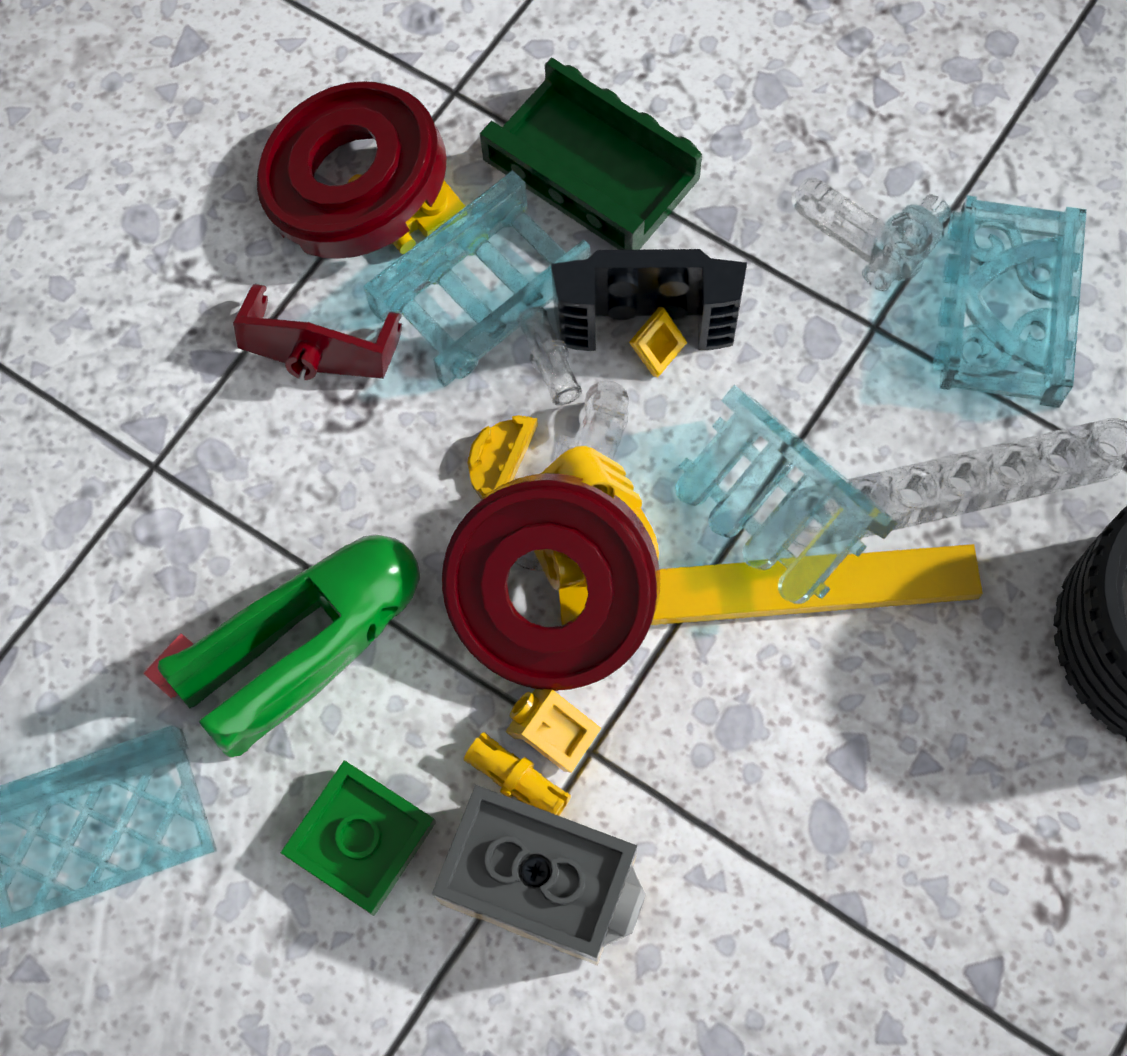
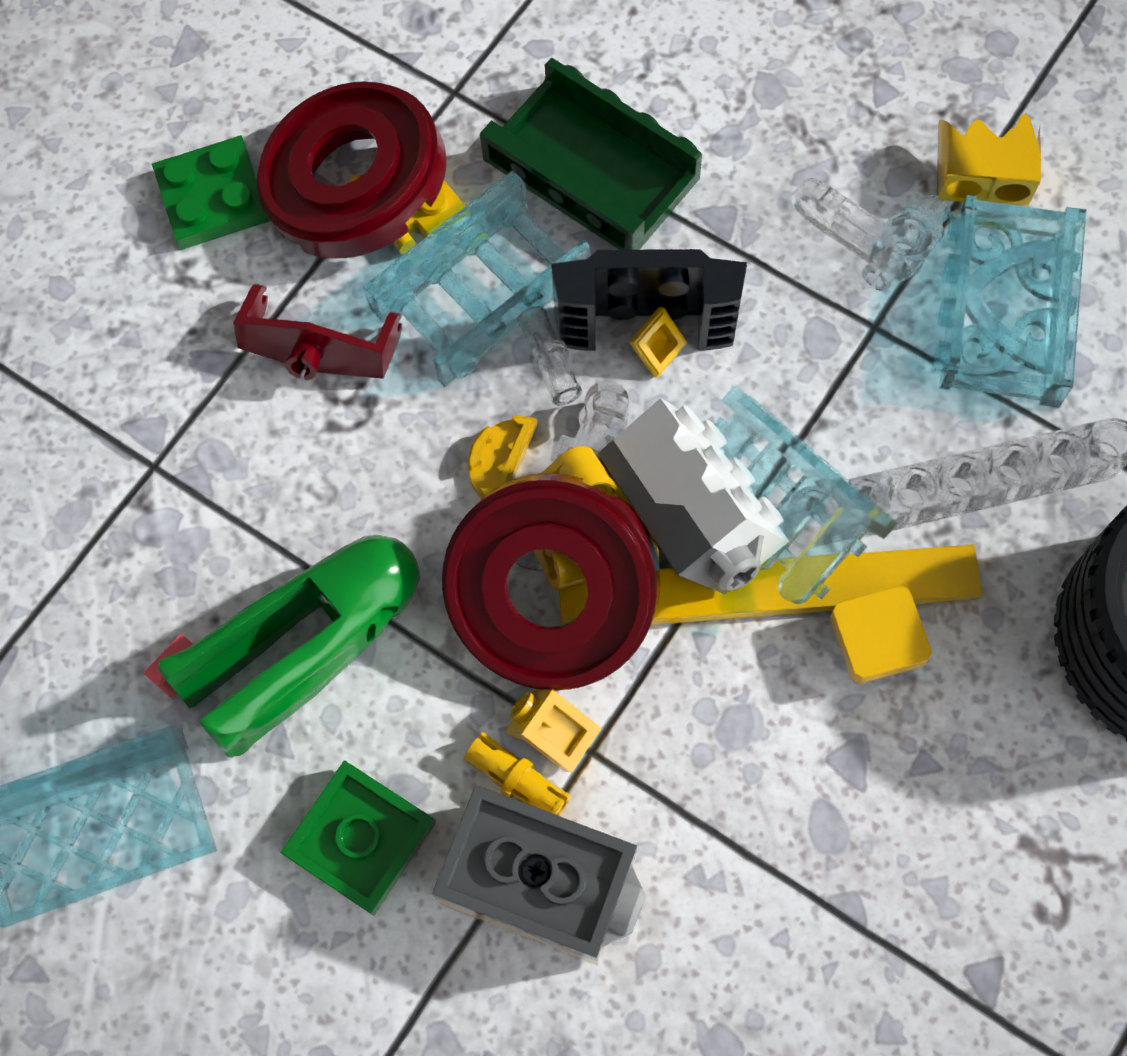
(210, 192): none -> green plate
(694, 497): none -> white piece
(880, 634): none -> yellow piece
(988, 165): none -> yellow piece

